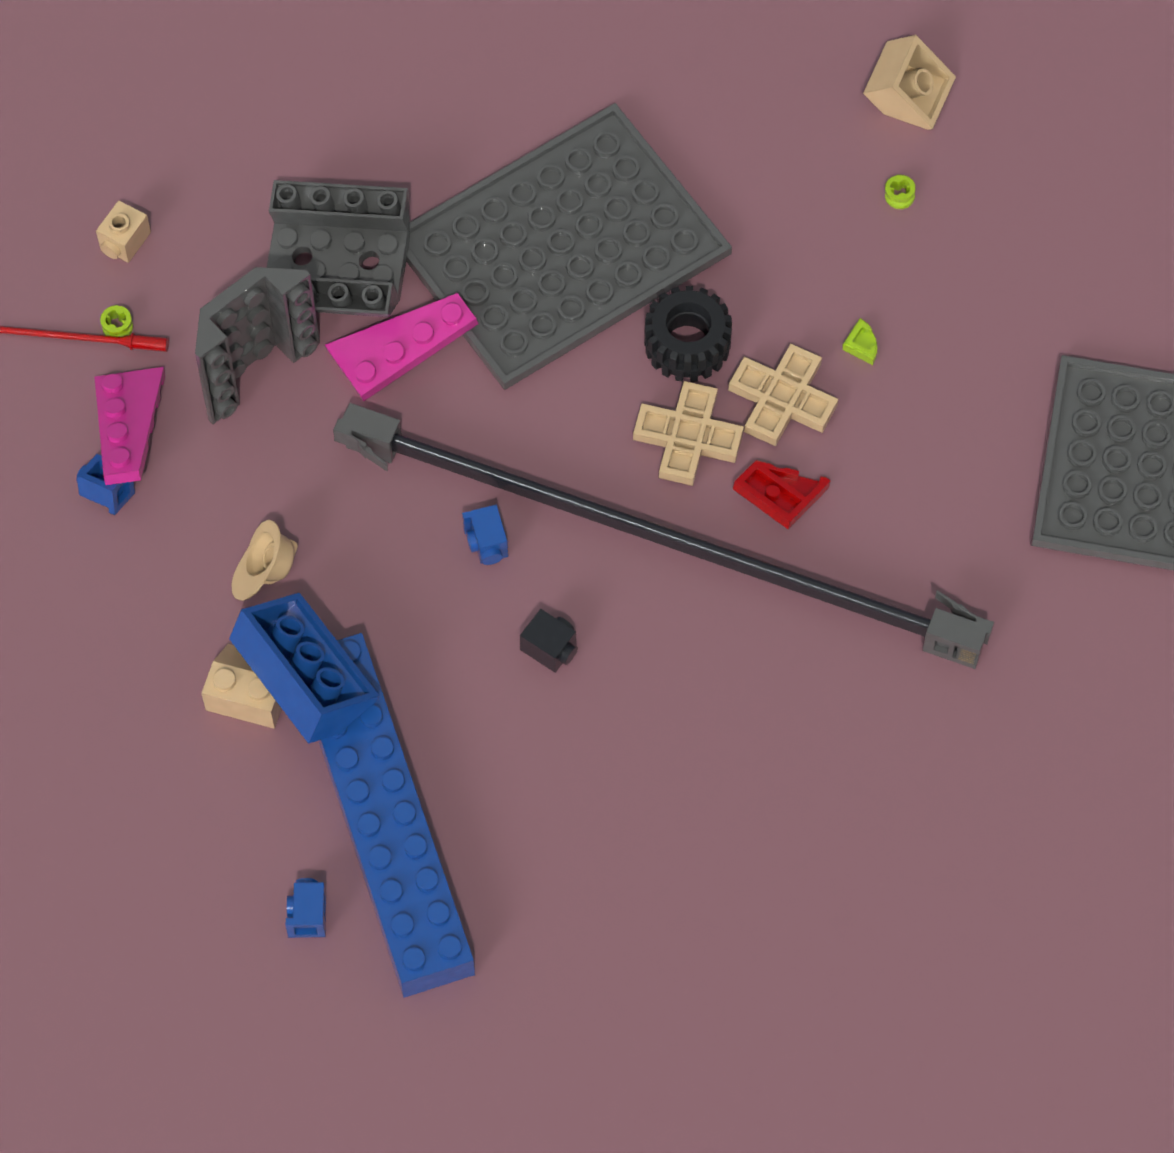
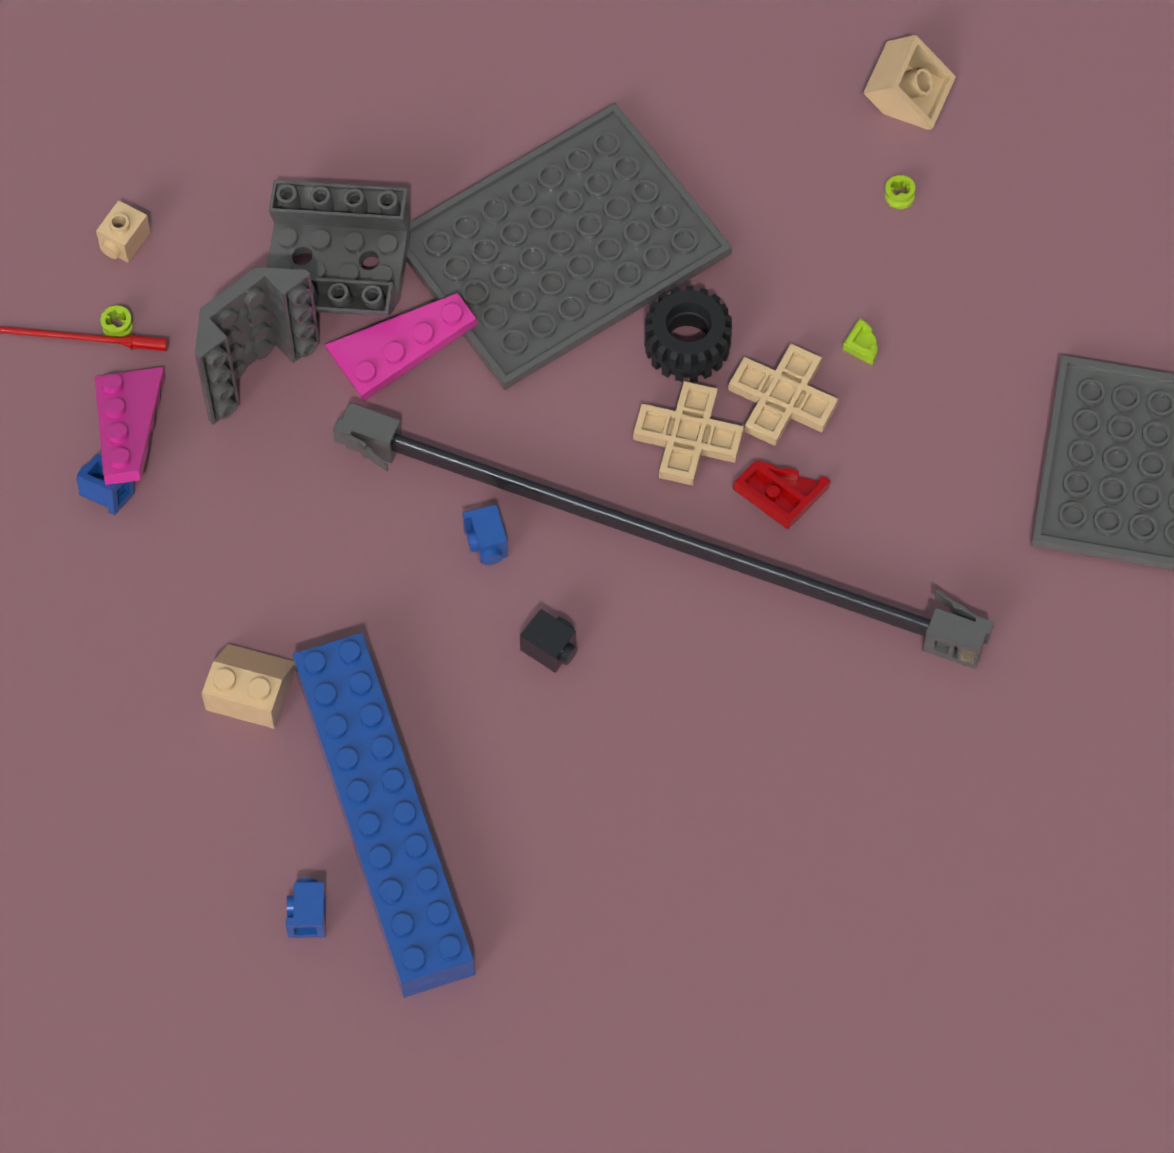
(264, 562): tan piece -> none
(302, 666): blue slope -> none

